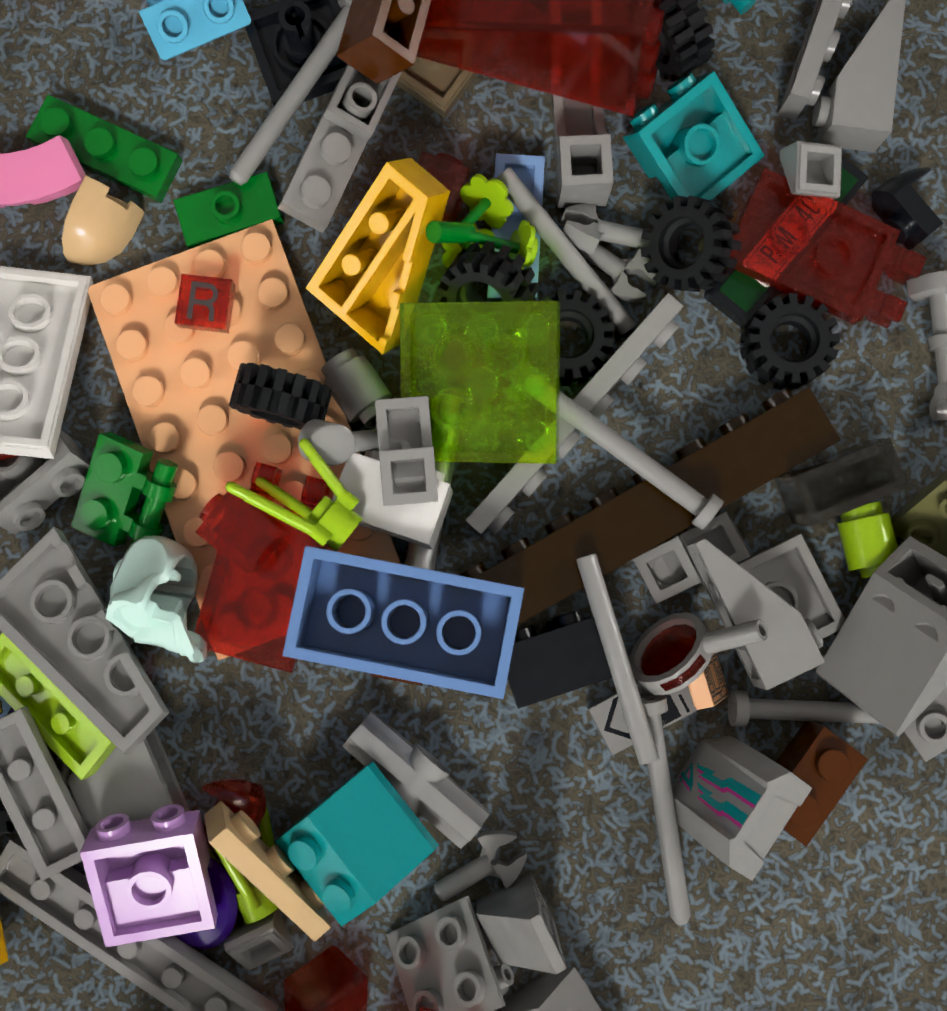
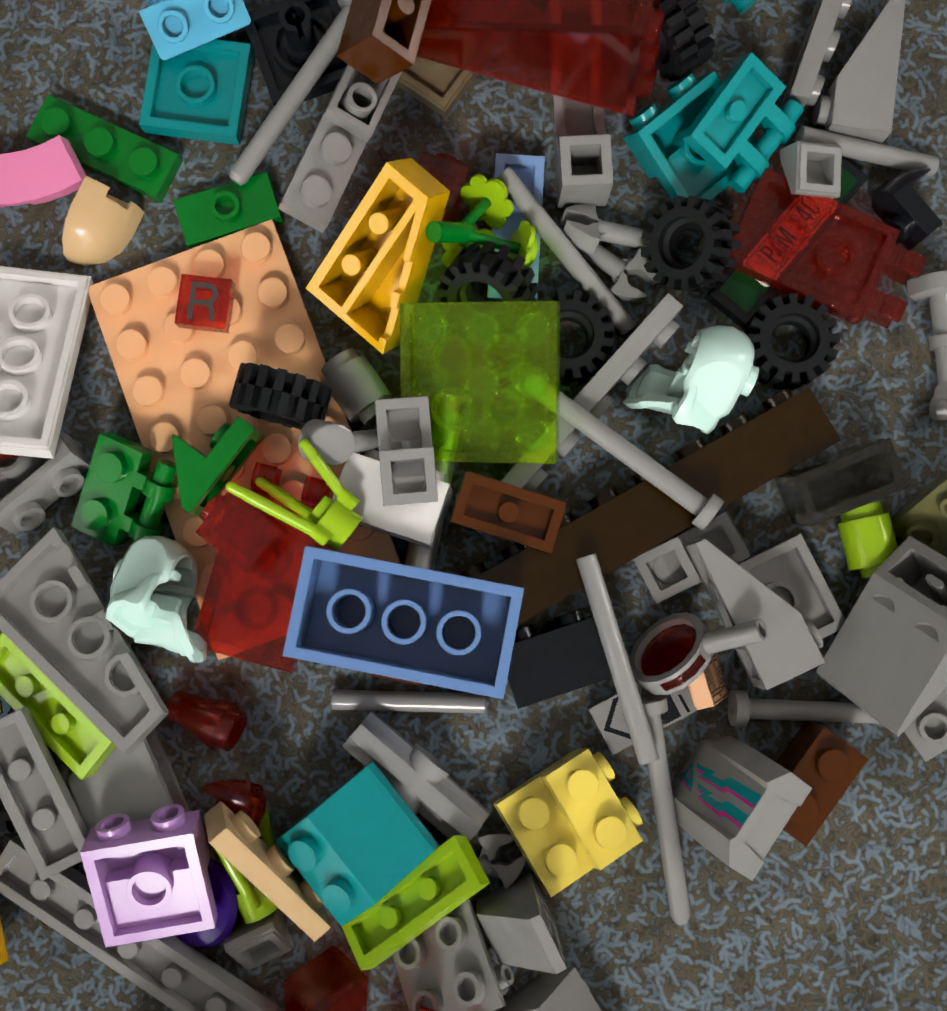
(199, 93): none -> teal plate
(206, 476): none -> green slope
(208, 719): none -> clear red cone
(407, 701): none -> light grey bar
(416, 902): none -> lime plate
(507, 511): none -> reddish brown plate
(570, 819): none -> light yellow plate
(706, 383): none -> light aqua head
(732, 116): none -> teal plate
(870, 151): none -> light grey bar

